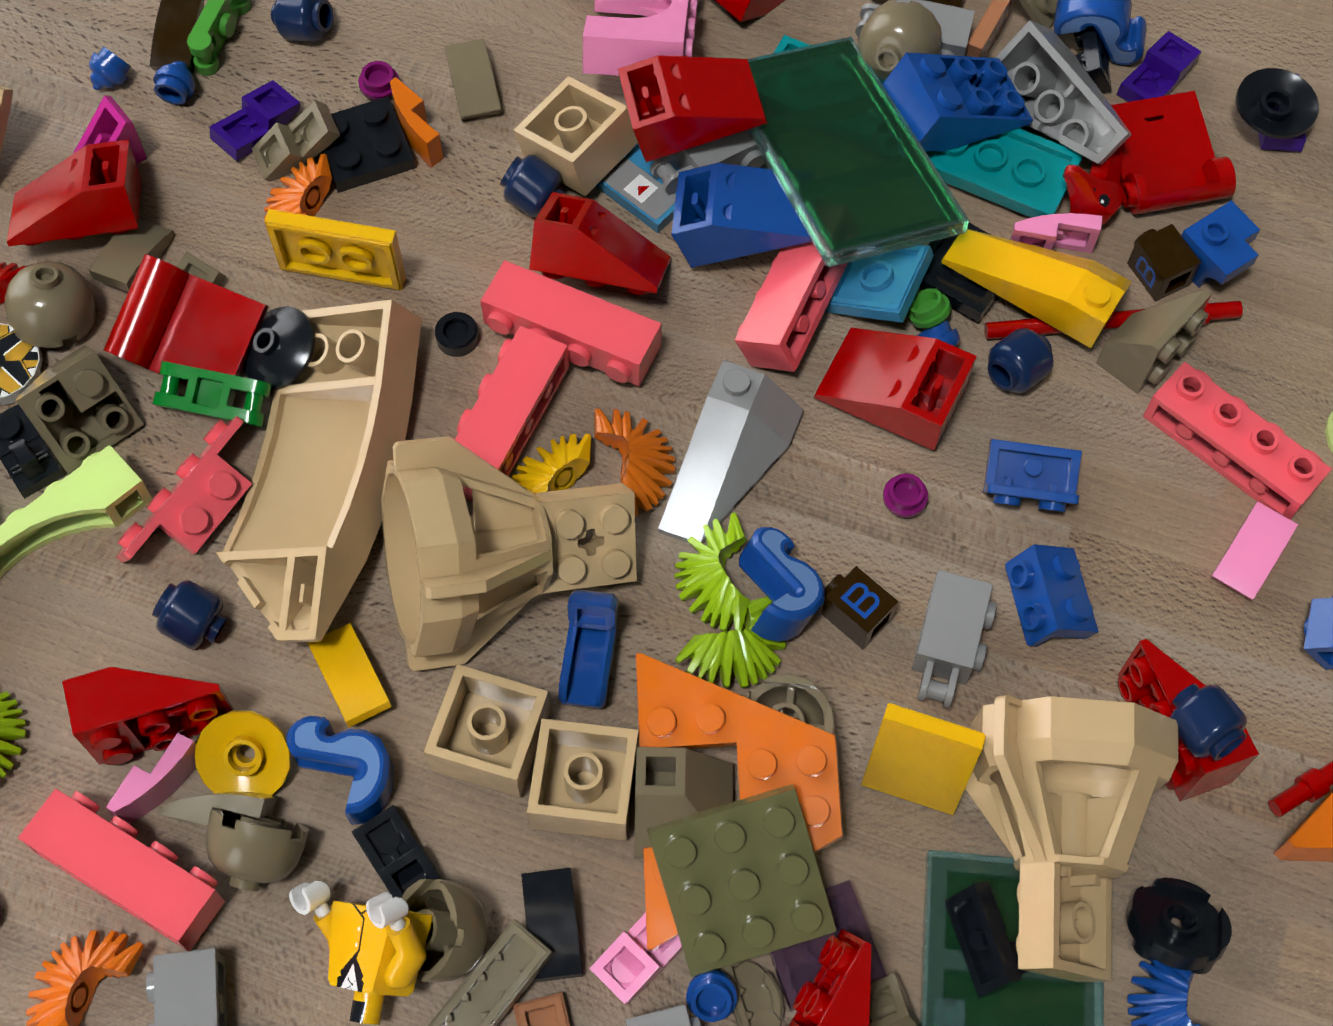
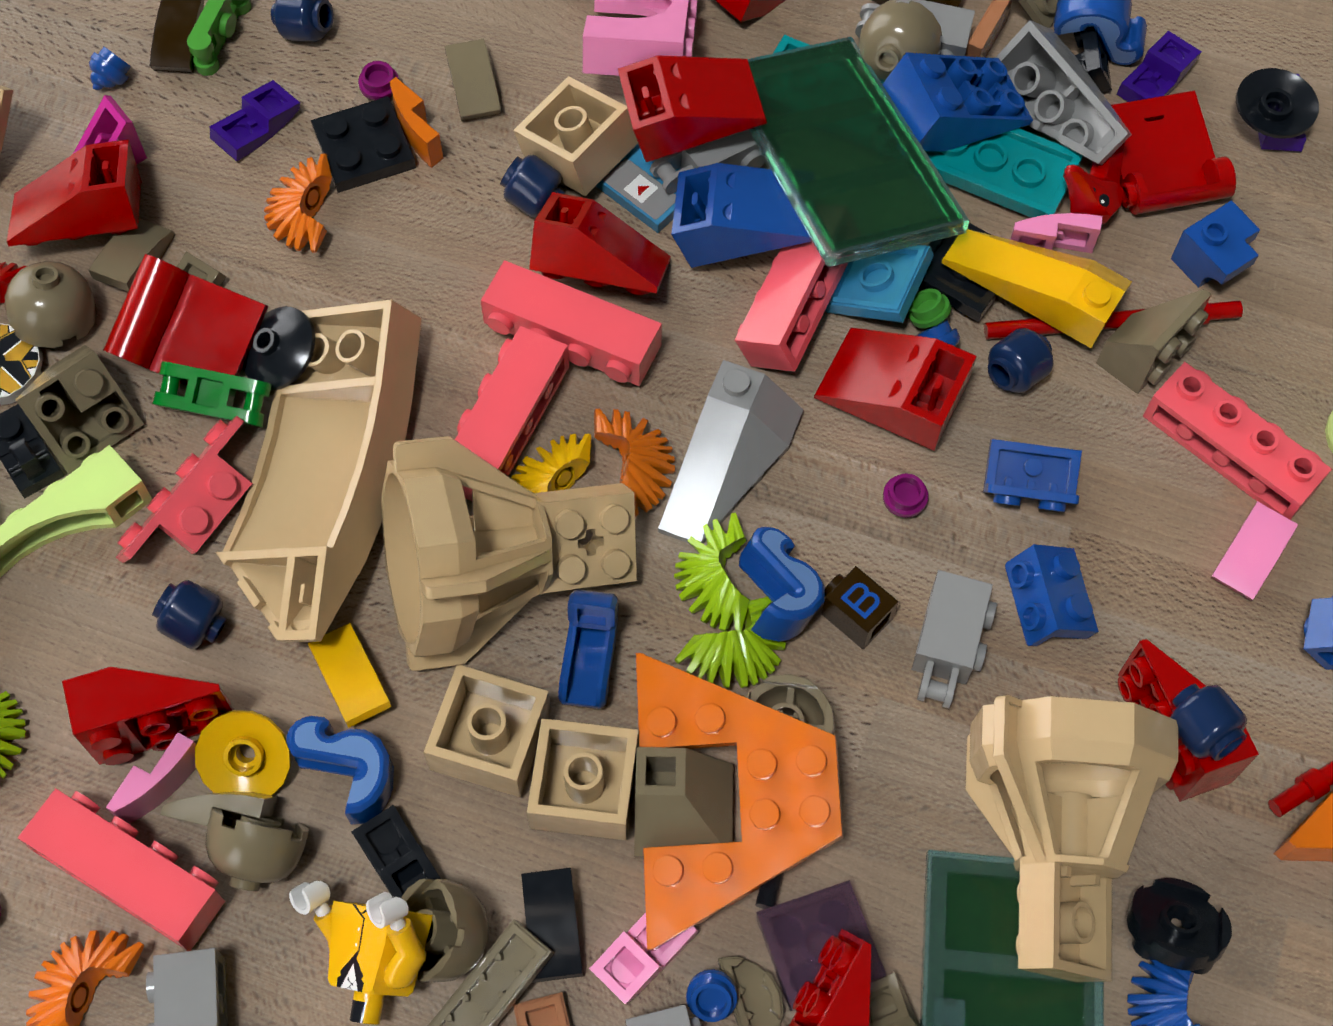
(174, 83): blue plate -> none
(288, 145): dark tan slope -> none
(336, 249): yellow tile -> none
(456, 334): black tile -> none
(741, 880): olive plate -> none
(922, 758): yellow tile -> none
(983, 939): black hinge -> none
(1163, 262): dark brown brick -> none

